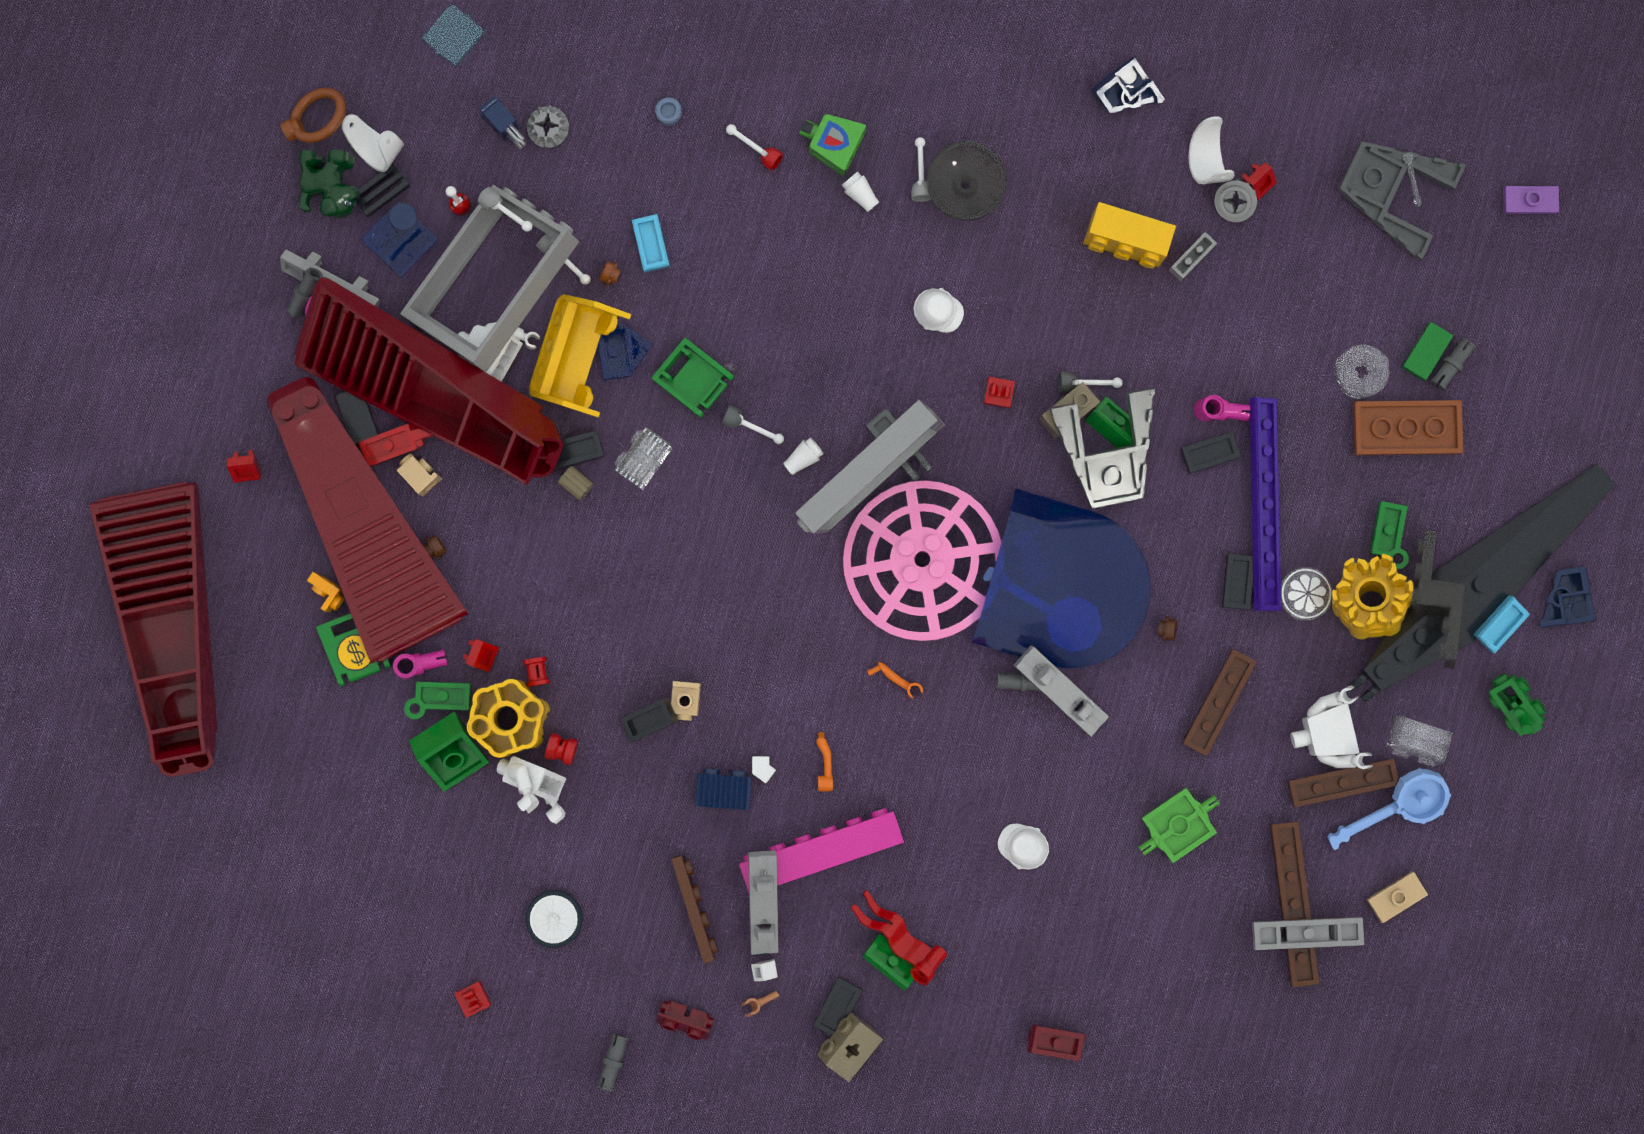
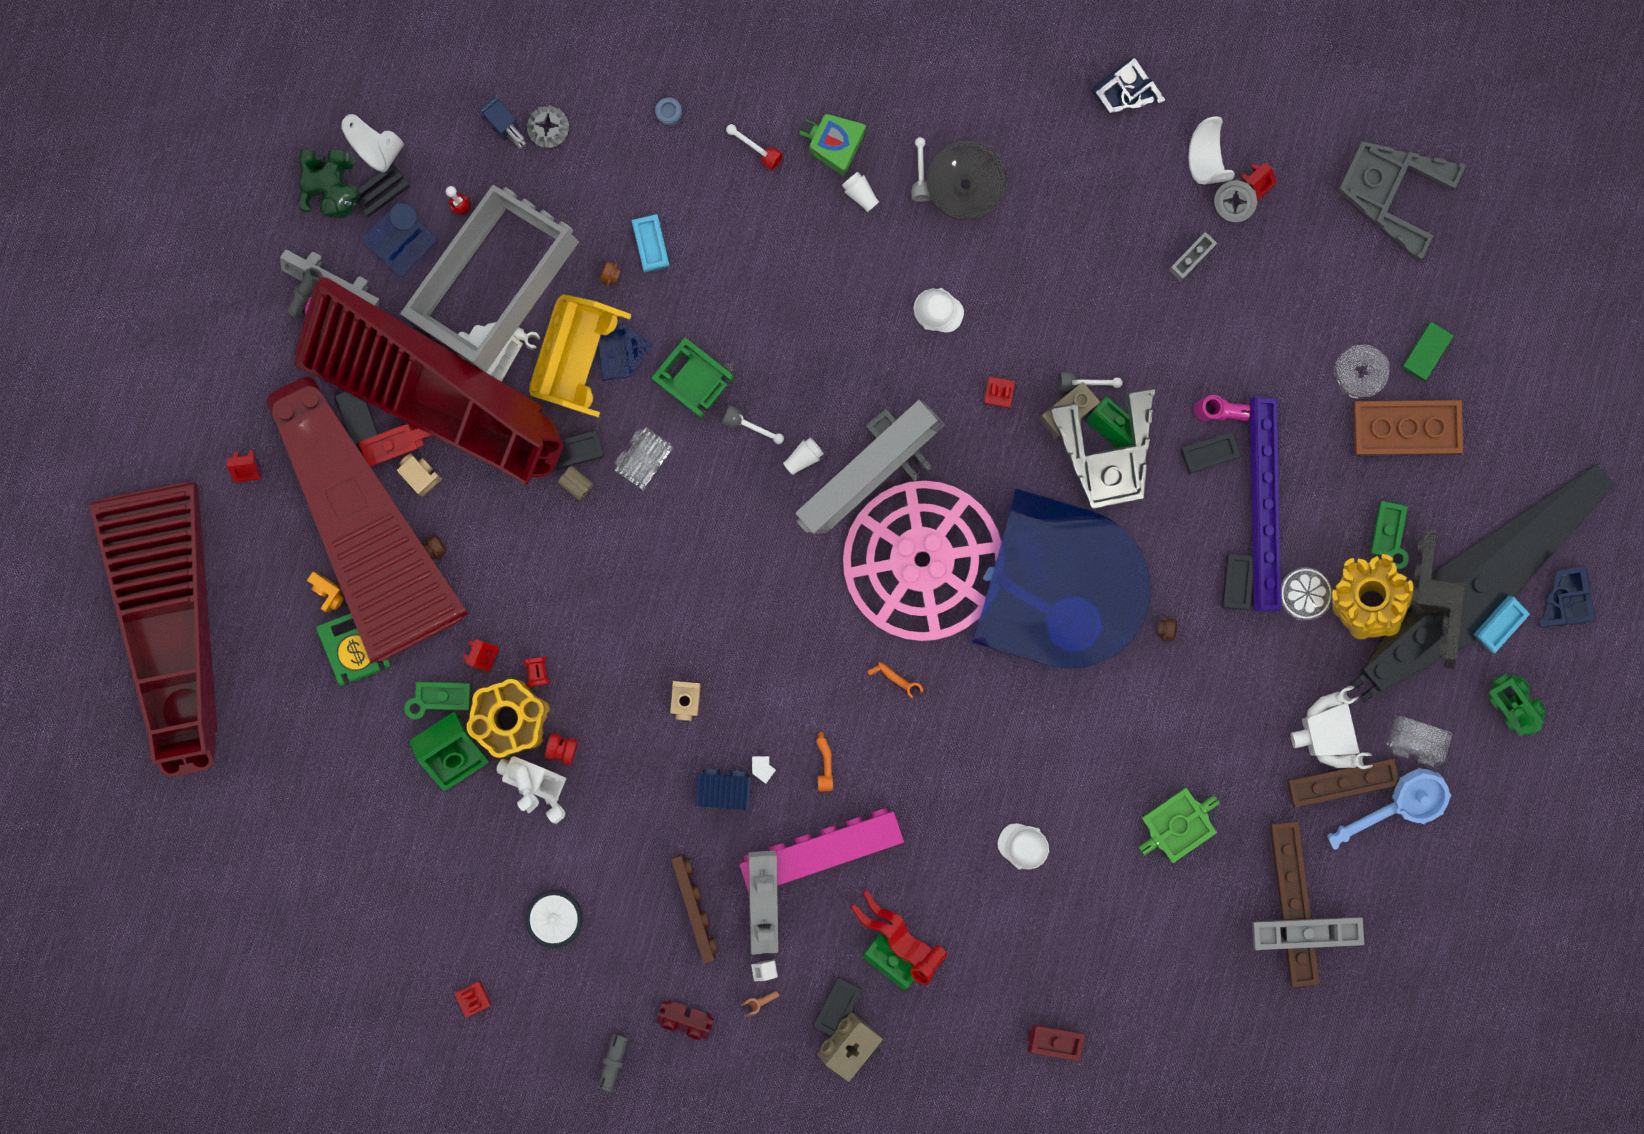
(293, 127): dark orange piece -> none
(420, 663): dark pink pin -> none
(453, 35): clear light blue piece -> none
(491, 201): hinge -> none
(544, 245): hinge -> none
(649, 720): black tile -> none
(1014, 681): dark grey pin -> none
(1060, 690): light grey hinge -> none
(1129, 235): yellow brick -> none
(1219, 702): reddish brown plate -> none
(1397, 897): tan plate -> none
(1408, 158): clear hinge -> none
(1453, 364): dark grey pin -> none
(1531, 199): medium lavender plate -> none

